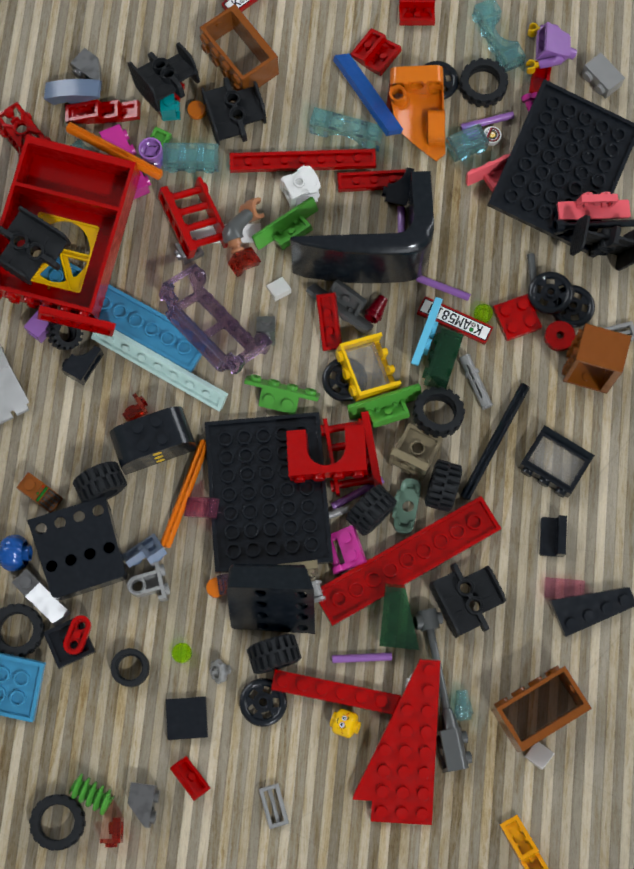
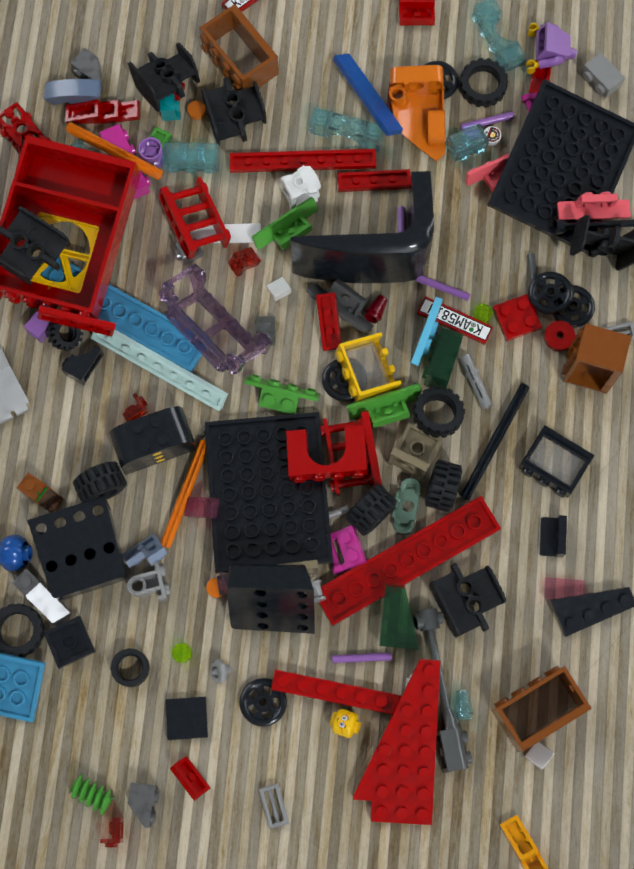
(37, 813): black tyre -> none
(75, 634): red plate -> none
(234, 228): piece -> none
(274, 653): black tyre -> none
(353, 495): medium lavender bar -> none
(376, 52): red slope -> none
(399, 191): black arch -> none

